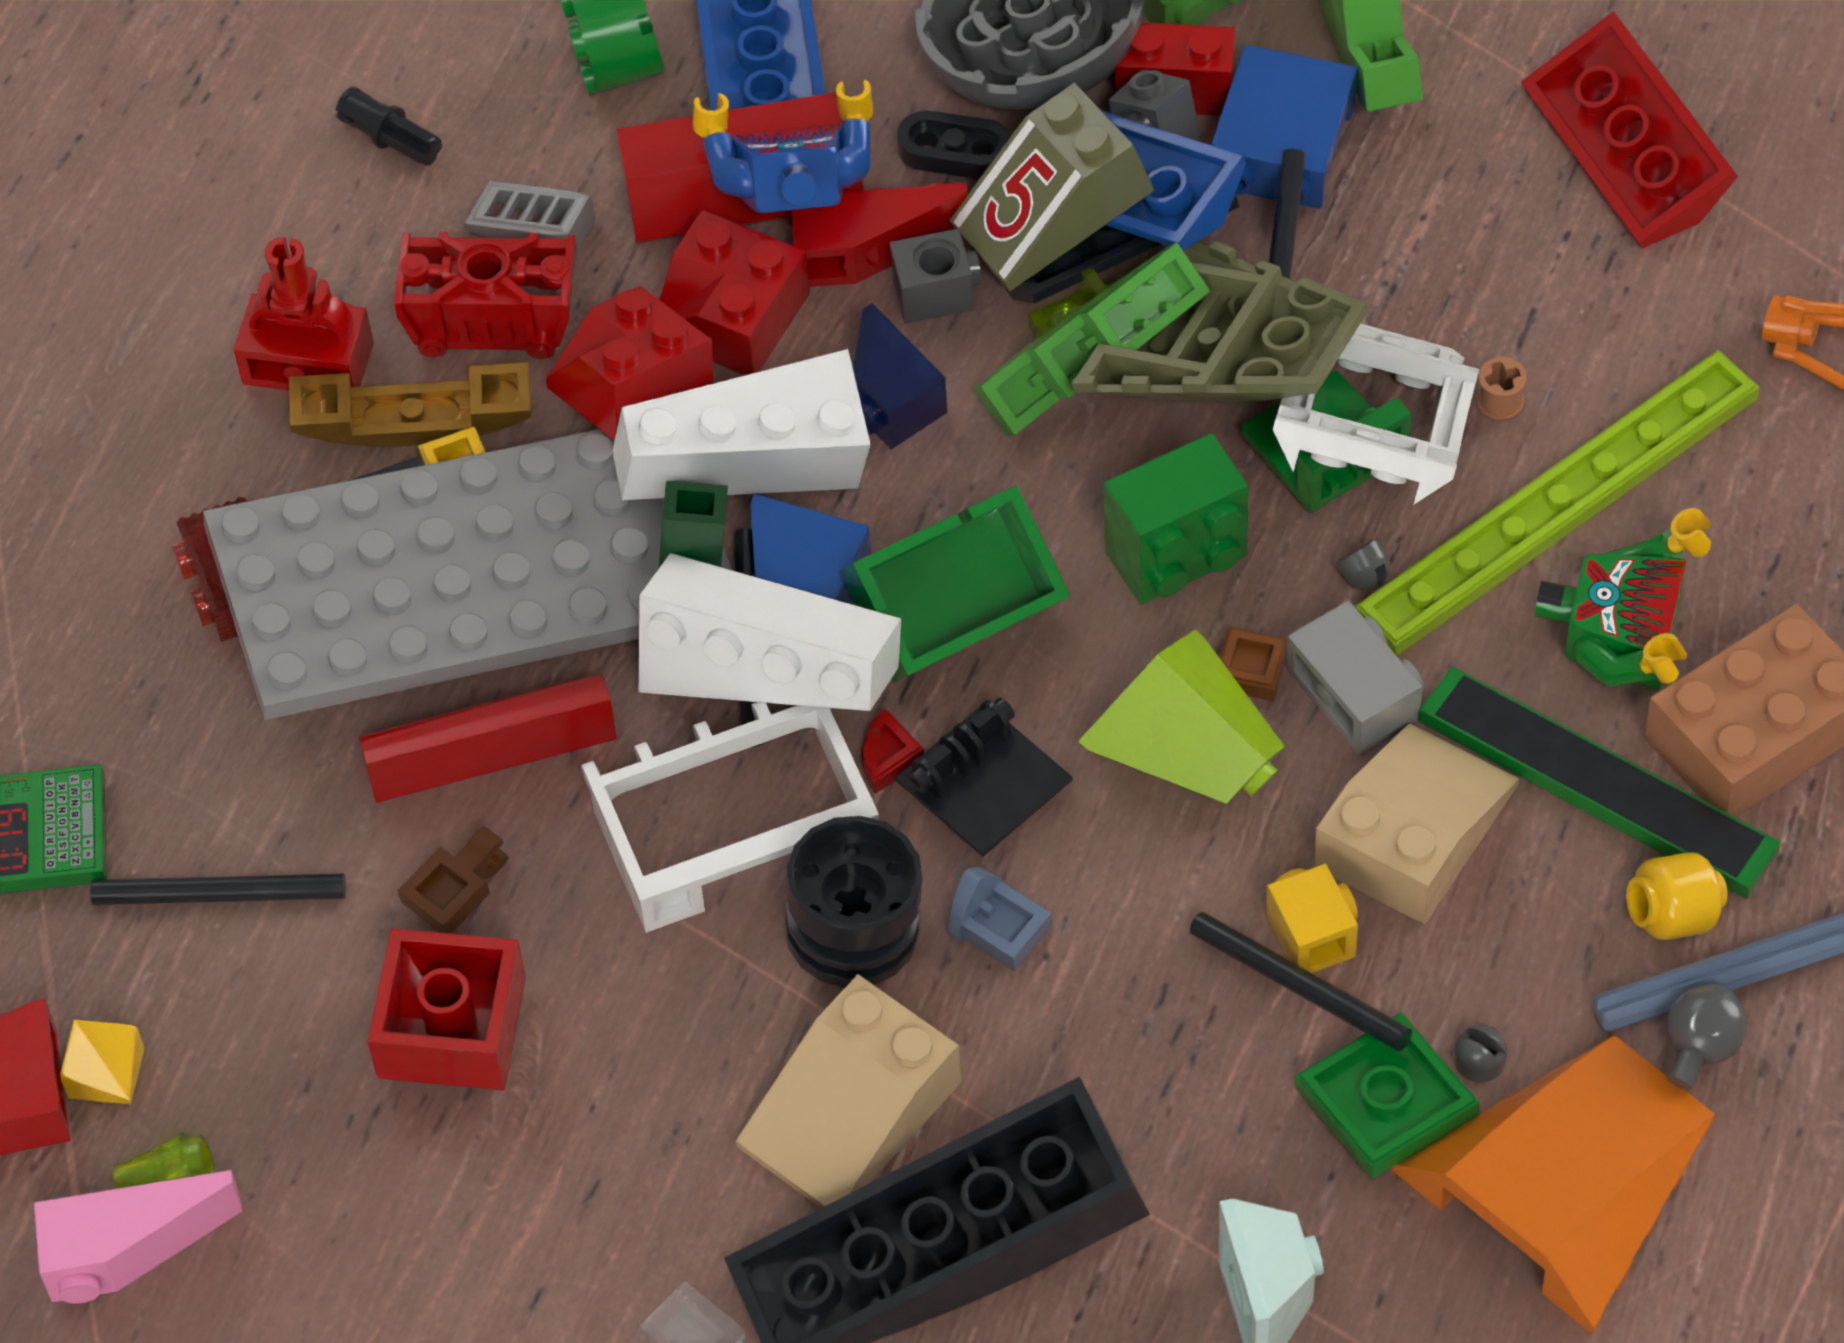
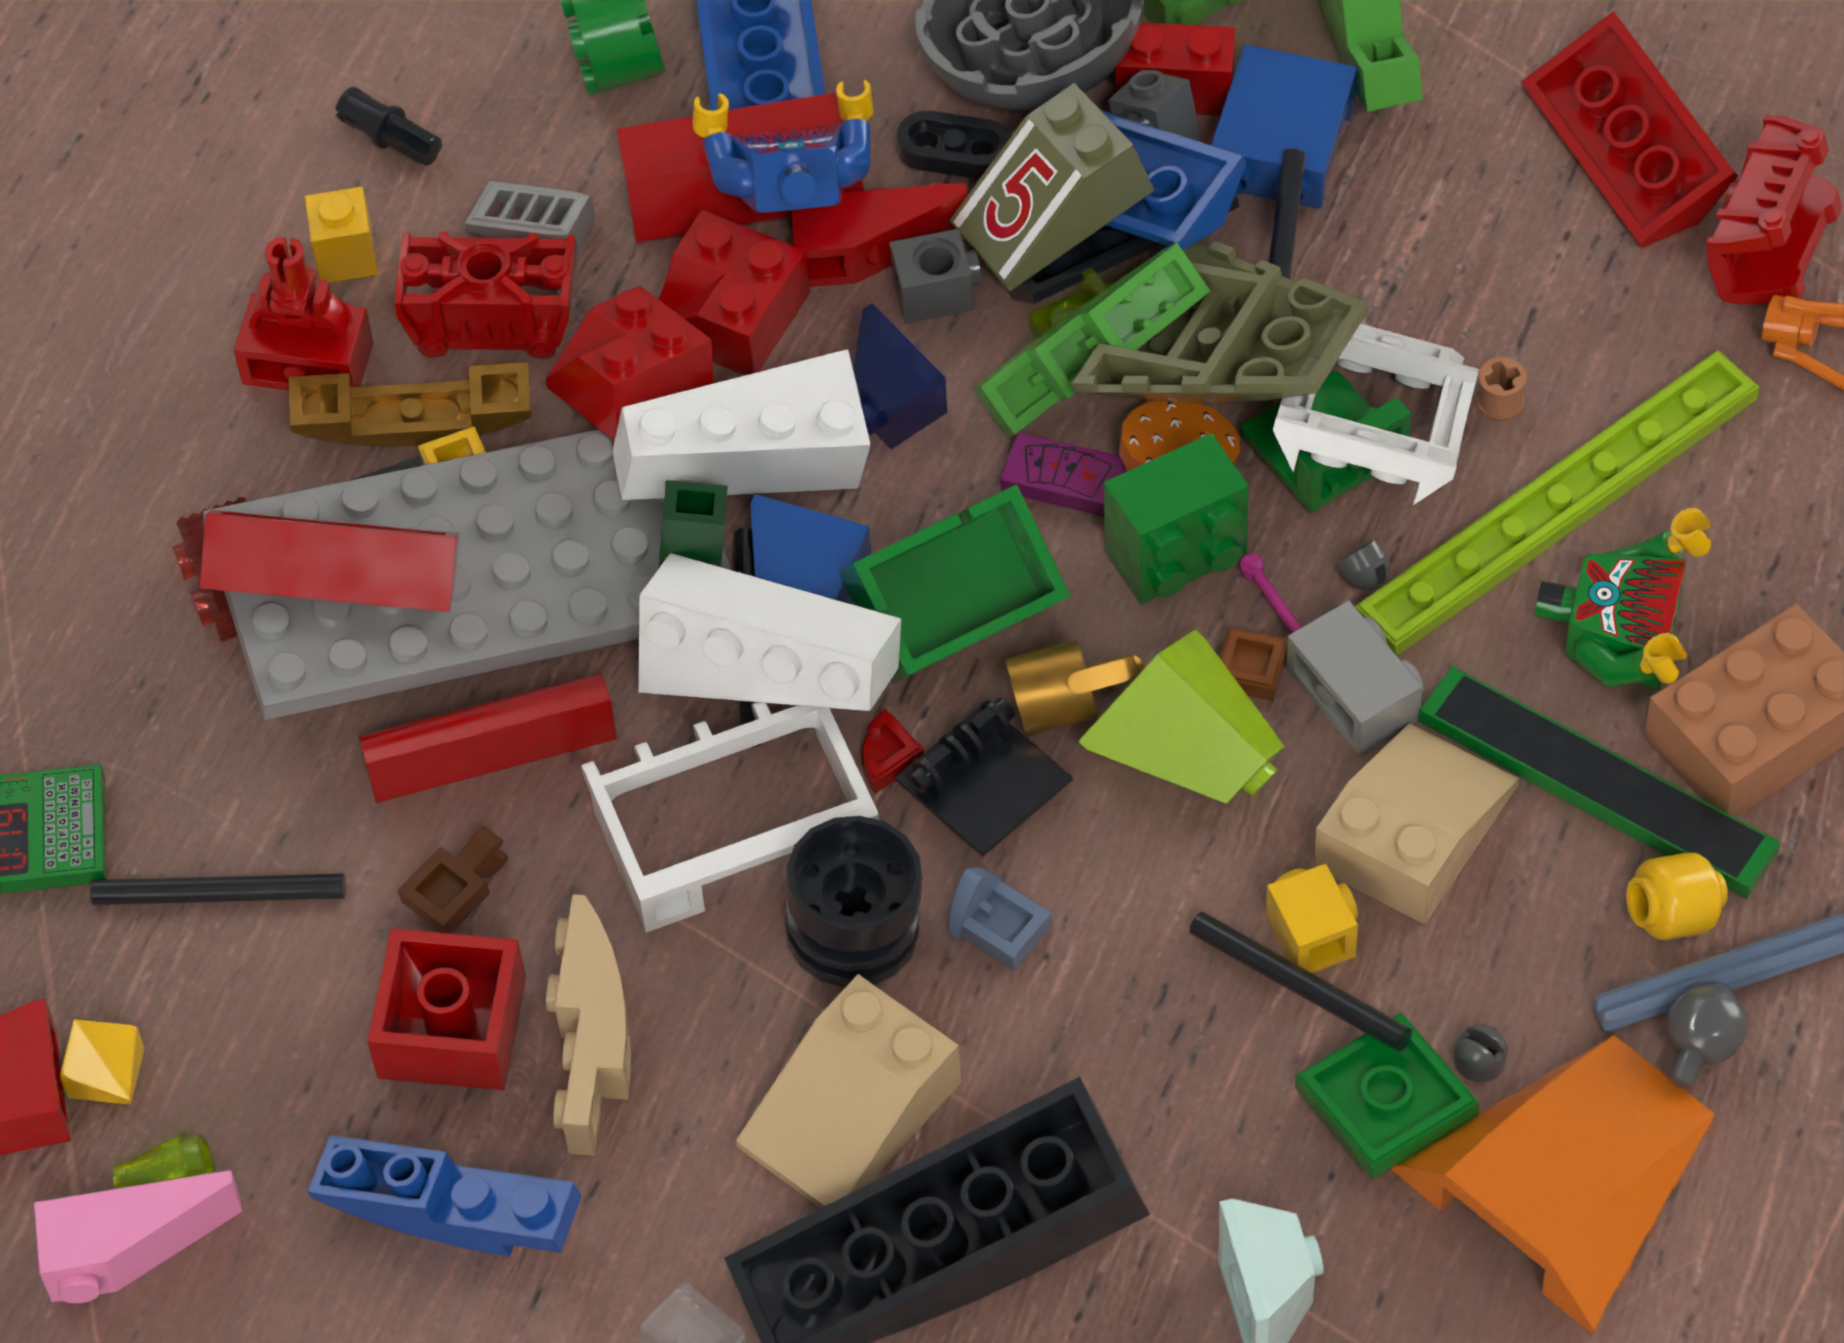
(329, 560): none -> red brick
(341, 234): none -> yellow brick
(444, 1202): none -> blue slope
(592, 1021): none -> tan slope
(1057, 688): none -> pearl gold piece
(1060, 473): none -> magenta tile
(1166, 426): none -> orange tile
(1253, 569): none -> dark pink hinge
(1772, 215): none -> red piece

